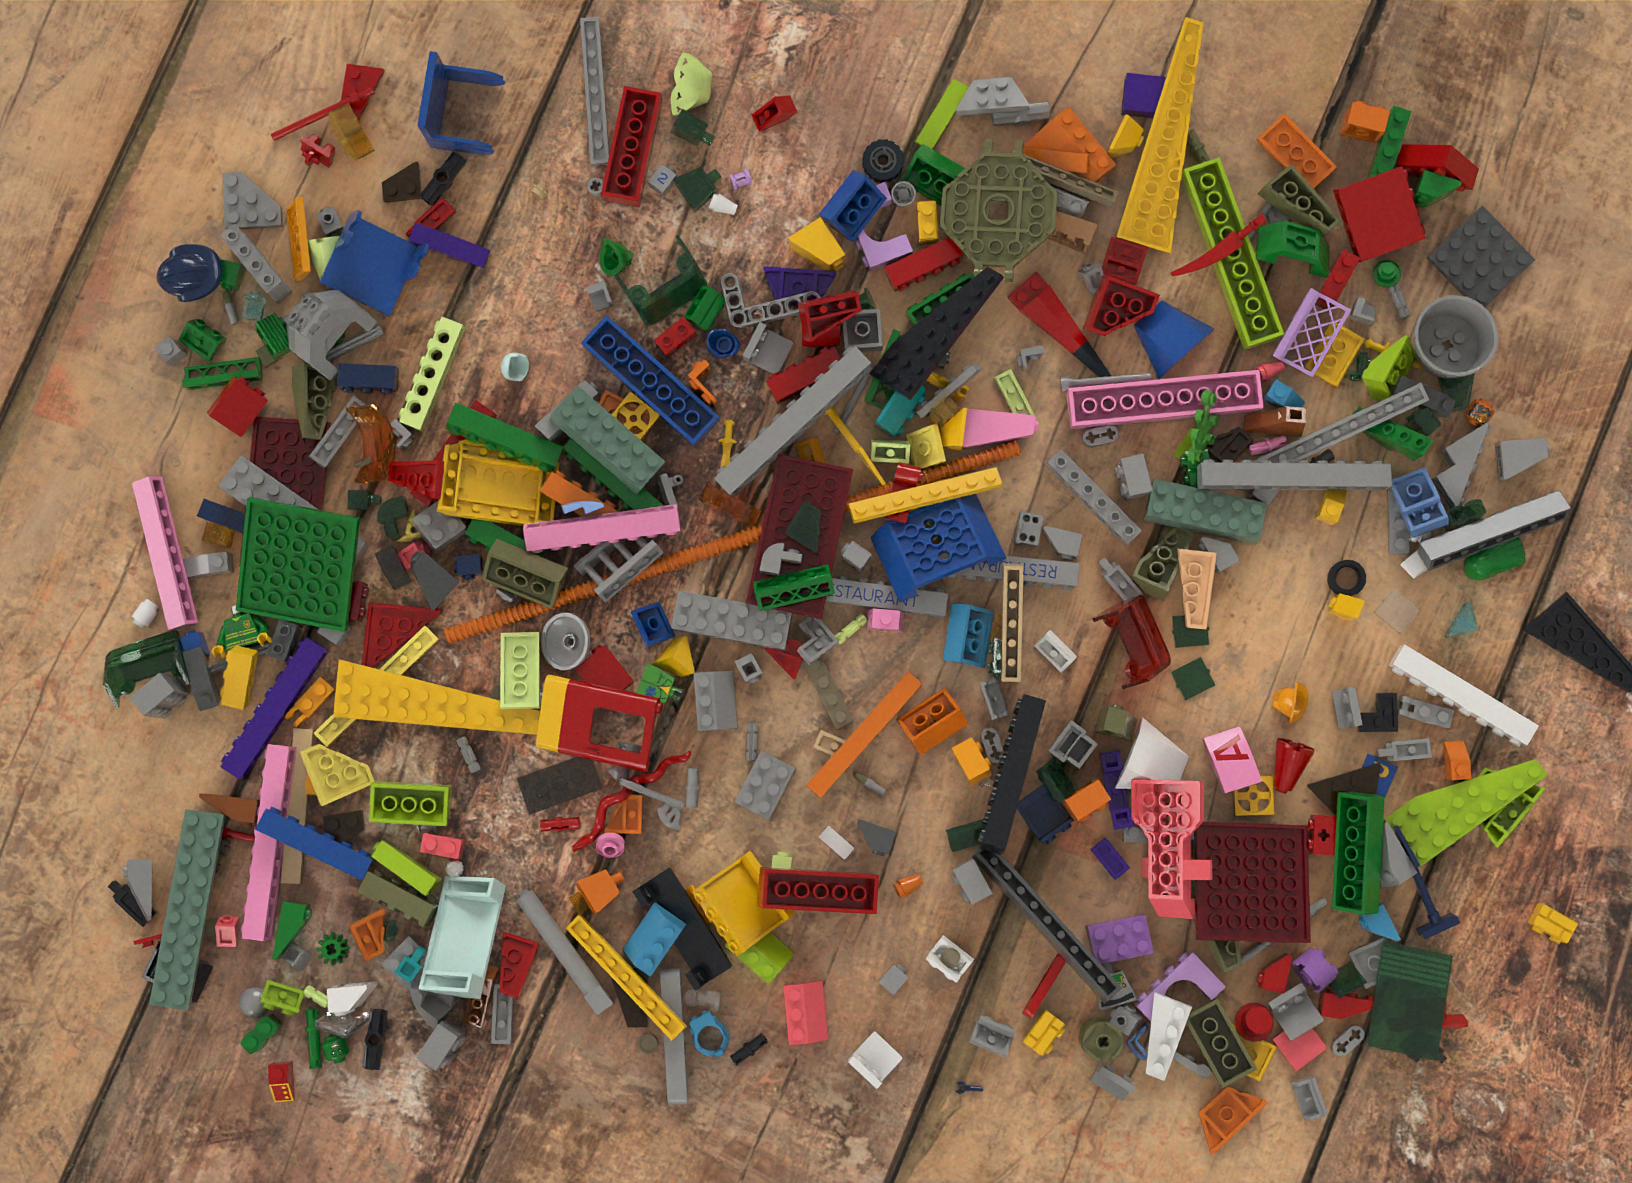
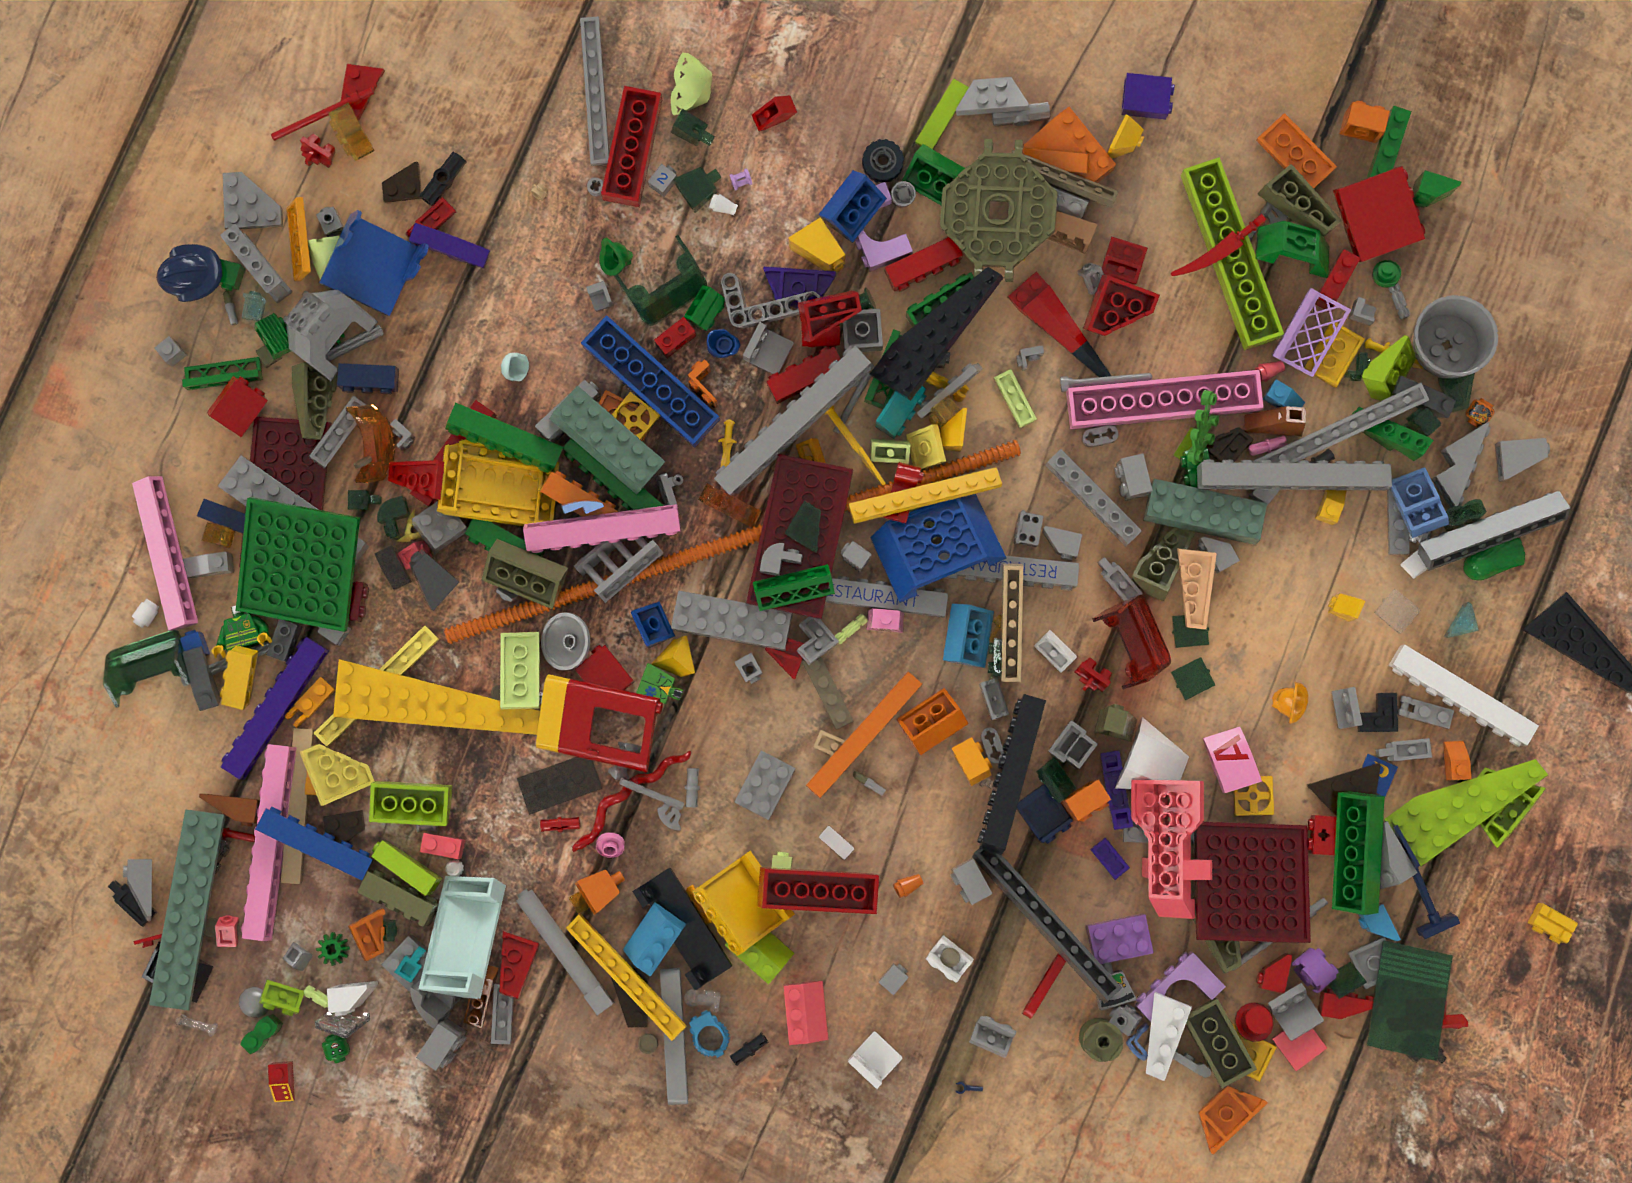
(160, 696): light grey brick -> none
(182, 1019): none -> clear piece
(201, 338): green bracket -> none
(291, 922): green slope -> none
(313, 1039): green pin -> none
(373, 1051): black piece -> none
(390, 627): red tile -> none
(427, 402): yellowish green brick -> none
(434, 103): blue piece -> none
(468, 754): light grey axle -> none
(469, 566): dark blue brick -> none
(627, 816): orange wing -> none
(715, 700): light grey slope -> none
(752, 740): light grey axle -> none
(877, 837): dark grey slope -> none
(927, 222): yellow brick -> none
(964, 835): clear green panel -> none
(994, 427): bright pink slope -> none
(1044, 1032): yellow brick -> none
(1091, 677): none -> red hips
(1111, 1082): light grey bracket -> none
(1156, 186): yellow wing -> none
(1169, 336): blue wedge -> none
(1197, 147): olive pin -> none
(1290, 763): red cone -> none
(1309, 1098): light grey hinge -> none
(1331, 579): black tyre -> none
(1351, 1044): light grey beam -> none
(1440, 160): red brick -> none
(1480, 258): dark grey plate -> none

